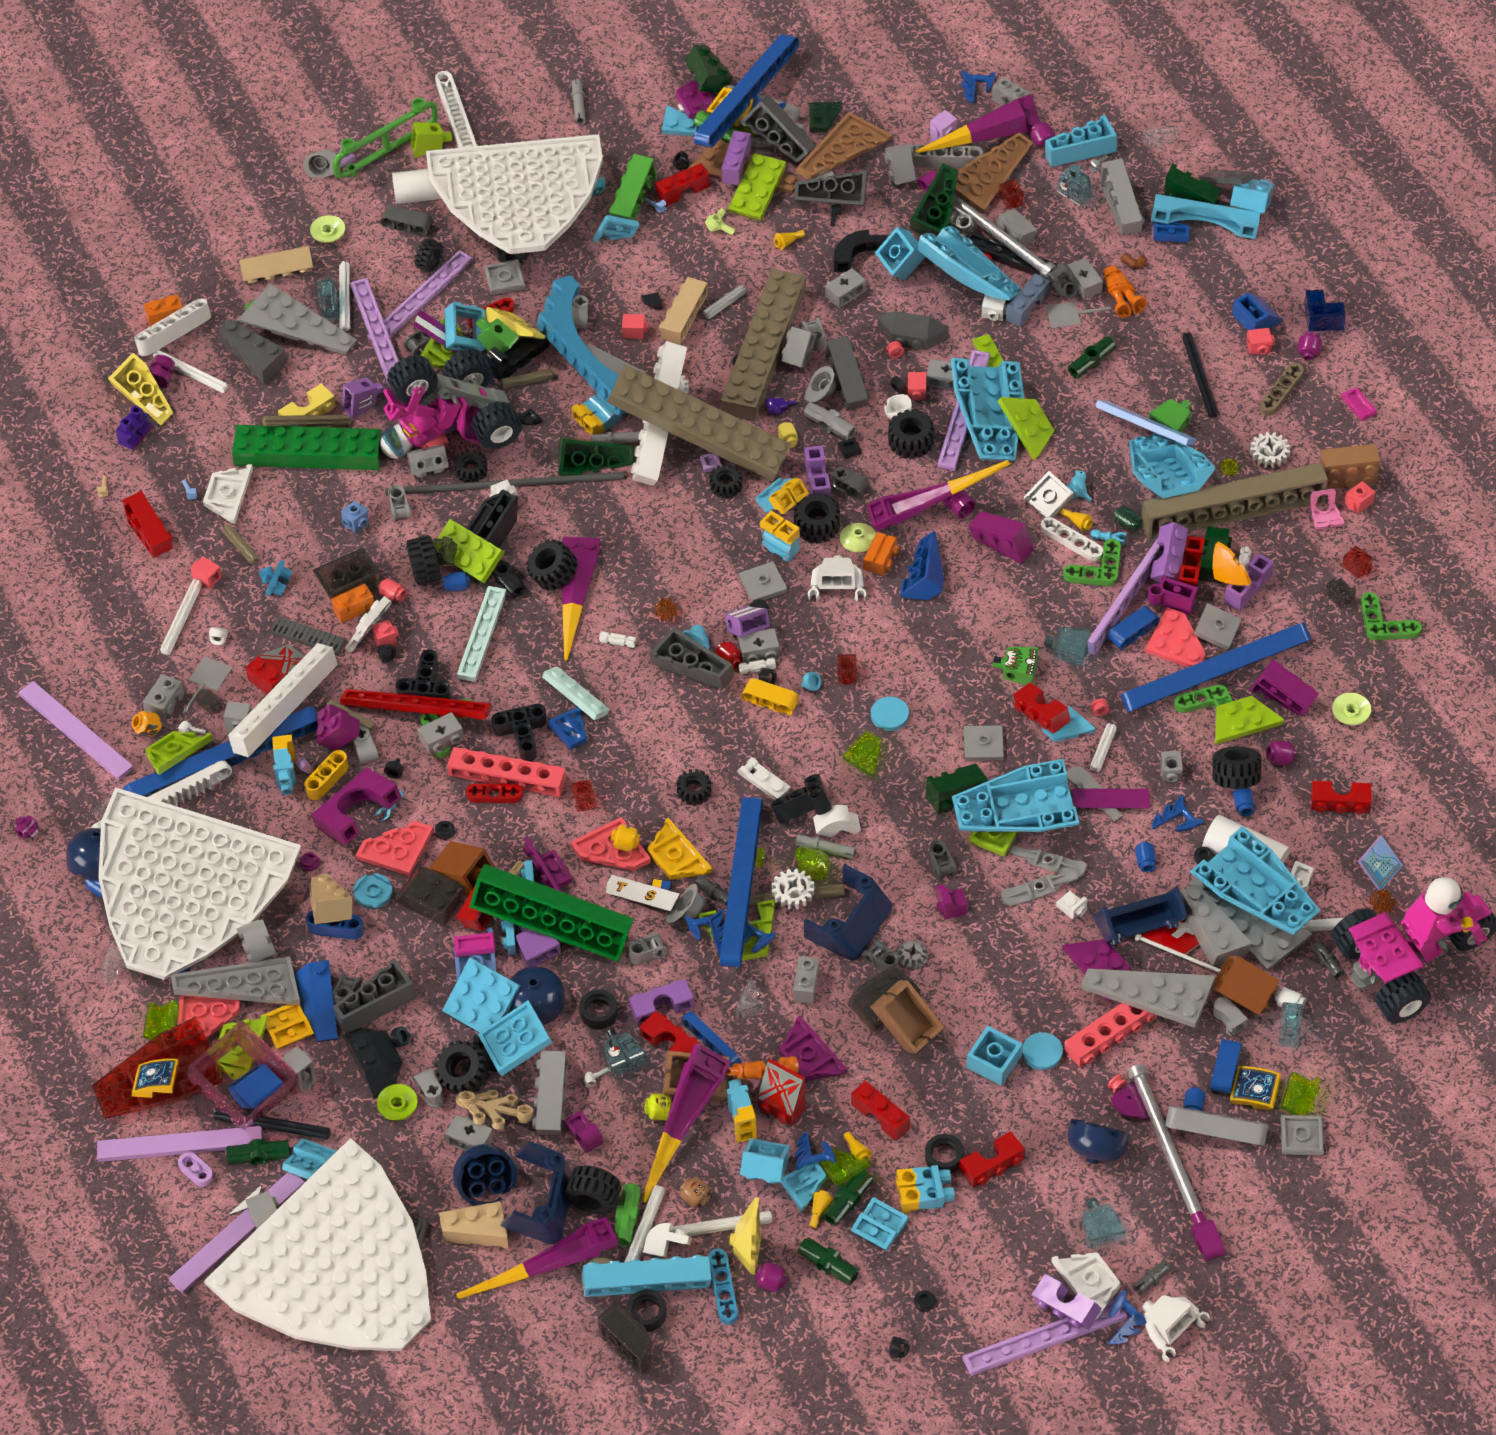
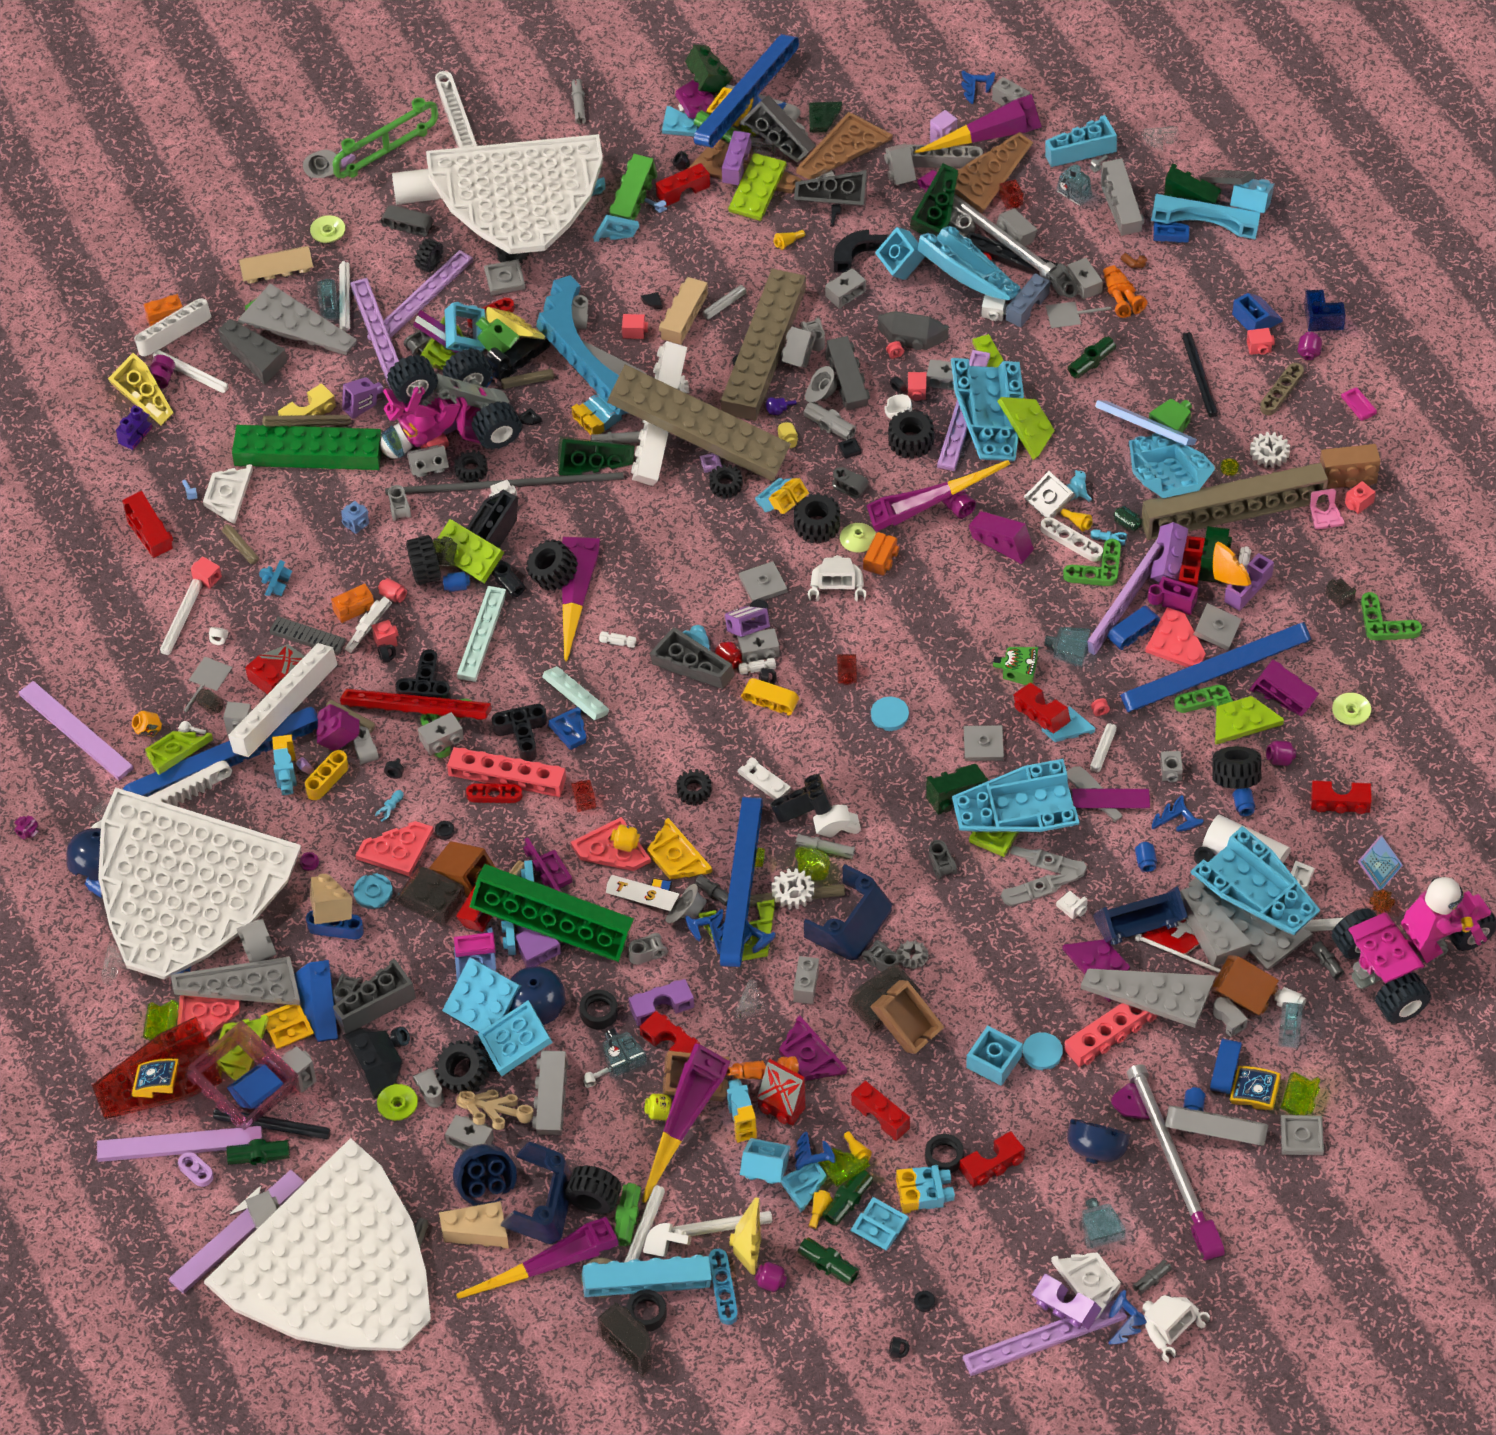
(102, 490): tan hand -> none
(163, 696): light grey brick -> none
(307, 1158): medium azure slope -> none
(348, 573): clear smoke brick -> none
(366, 786): magenta arch -> none
(428, 137): lime torso -> none
(584, 1132): magenta plate -> none
(665, 609): clear orange gear -> none
(694, 1192): medium nougat head -> none
(709, 1038): blue beam -> none
(715, 222): yellowish green piece -> none
(779, 537): hips -> none
(811, 681): medium azure tile -> none
(816, 470): medium lavender arch -> none
(864, 753): clear neon green wing -> none
(926, 571): blue wedge -> none
(951, 902): magenta brick -> none
(1040, 133): magenta head -> none
(1117, 1083): coral bush -> none
(1357, 562): clear red brick -> none

